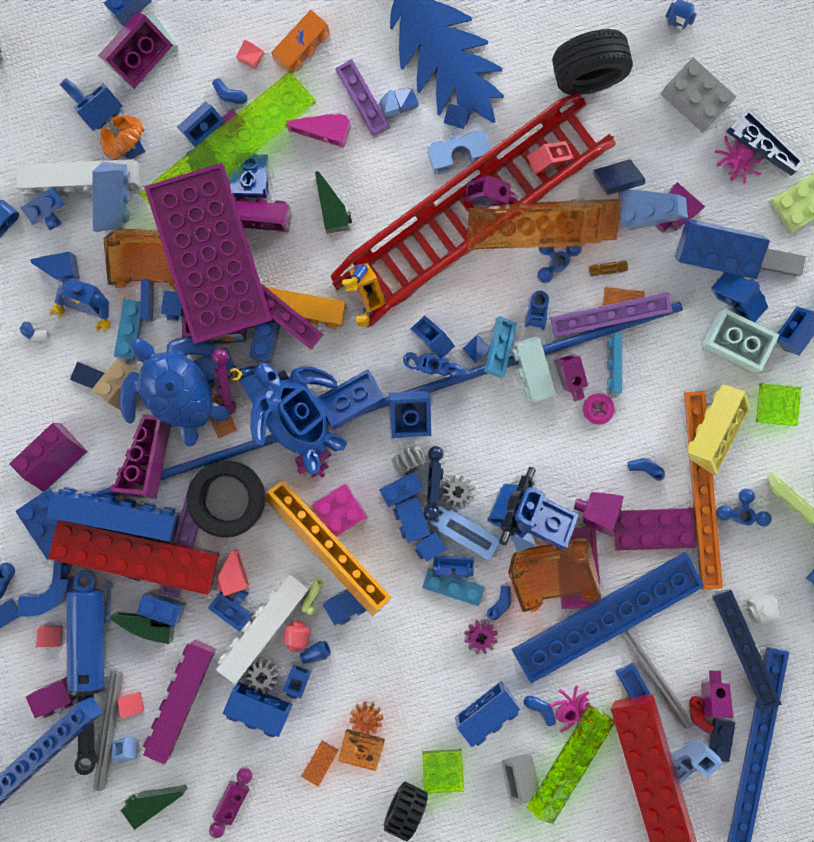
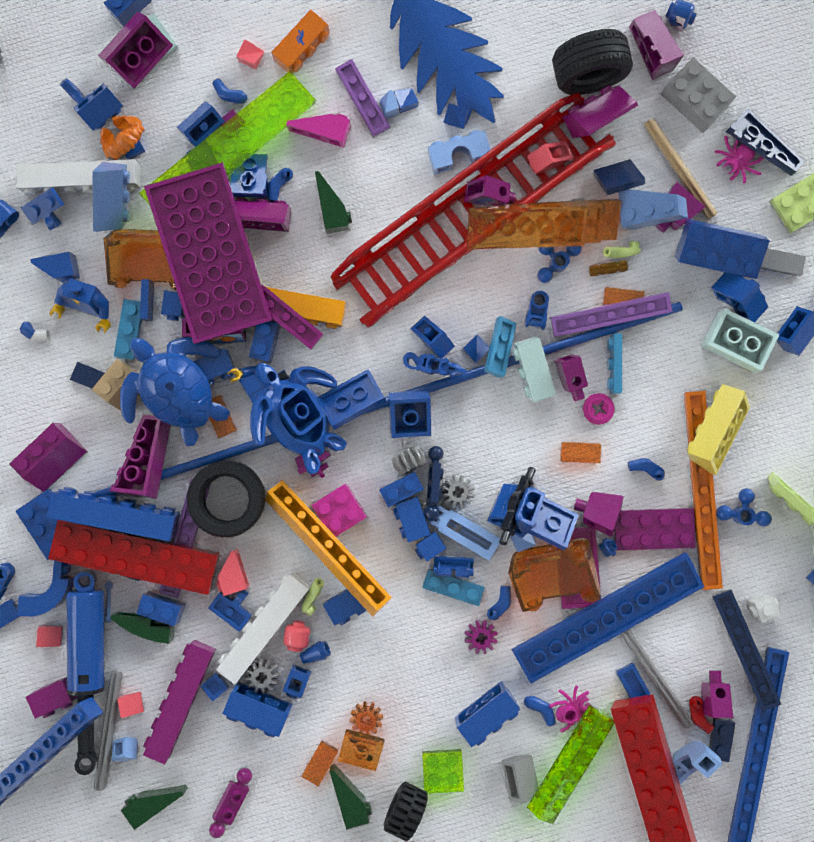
(214, 686): none -> blue plate
(220, 358): magenta plate -> none
(277, 181): none -> blue arm
(351, 801): none -> dark green slope
(368, 289): torso -> none
(580, 452): none -> clear orange tile
(598, 111): none -> magenta slope
(608, 547): none -> blue plate
(622, 252): none -> yellowish green arm
(655, 44): none -> wedge
(679, 167): none -> tan axle
(778, 404): clear neon green plate -> none

